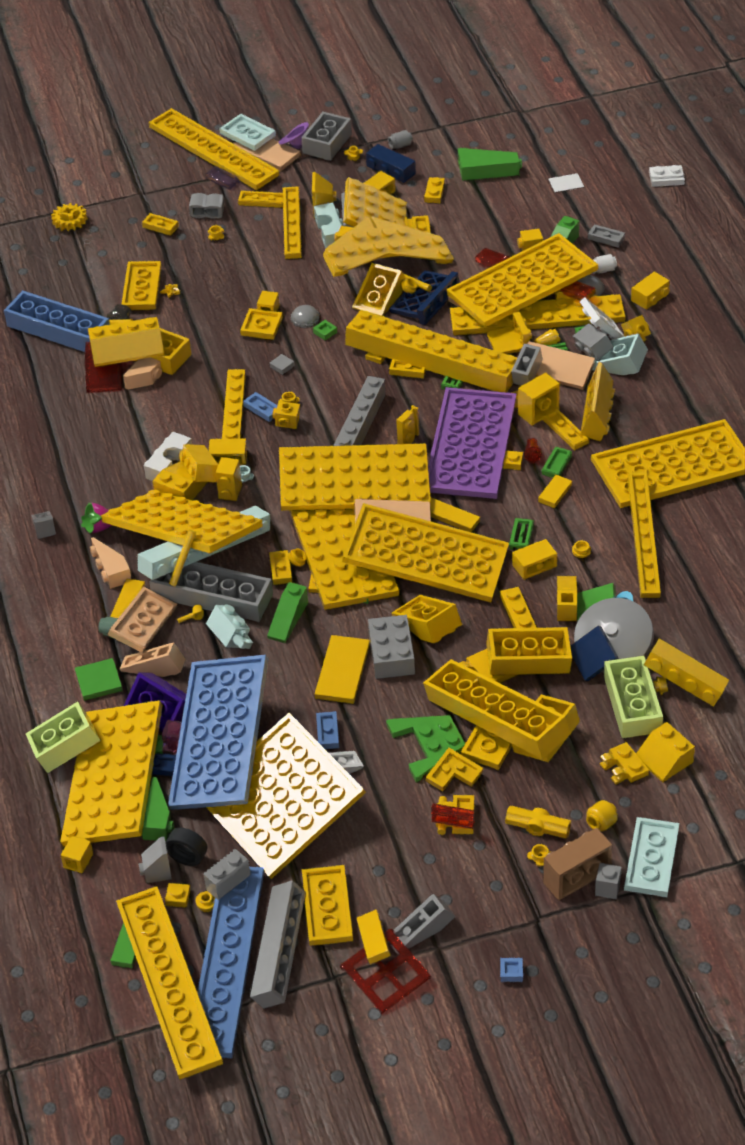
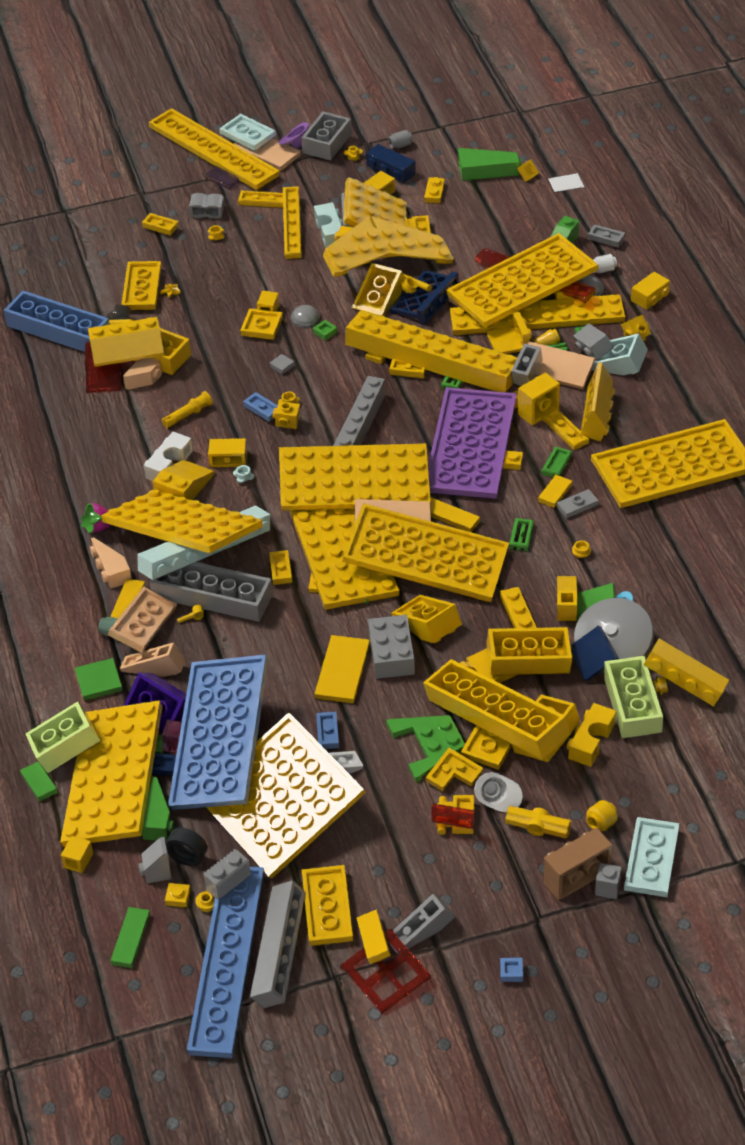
(38, 781): none -> bright green tile
(43, 524): light grey slope -> none
(69, 217): yellow gear -> none
(169, 983): yellow plate -> none
(182, 557): yellow bar -> none
(193, 406): none -> yellow pin
(199, 462): yellow brick -> none
(228, 479): yellow brick -> none
(229, 627): light aqua hinge -> none
(234, 404): yellow plate -> none
(288, 612): bright green slope -> none
(297, 557): yellow plate -> none
(322, 191): yellow slope -> none
(408, 426): yellow plate -> none
(497, 791): none -> white piece
(528, 170): none -> yellow plate
(529, 238): yellow brick -> none
(532, 451): clear red cone -> none
(534, 559): yellow brick -> none
(538, 849): yellow plate -> none
(577, 503): none -> light grey plate
(596, 721): none -> yellow arch
(600, 319): white plate -> none
(628, 764): yellow plate -> none
(643, 535): yellow plate -> none
(666, 175): white plate -> none
(666, 752): yellow slope -> none

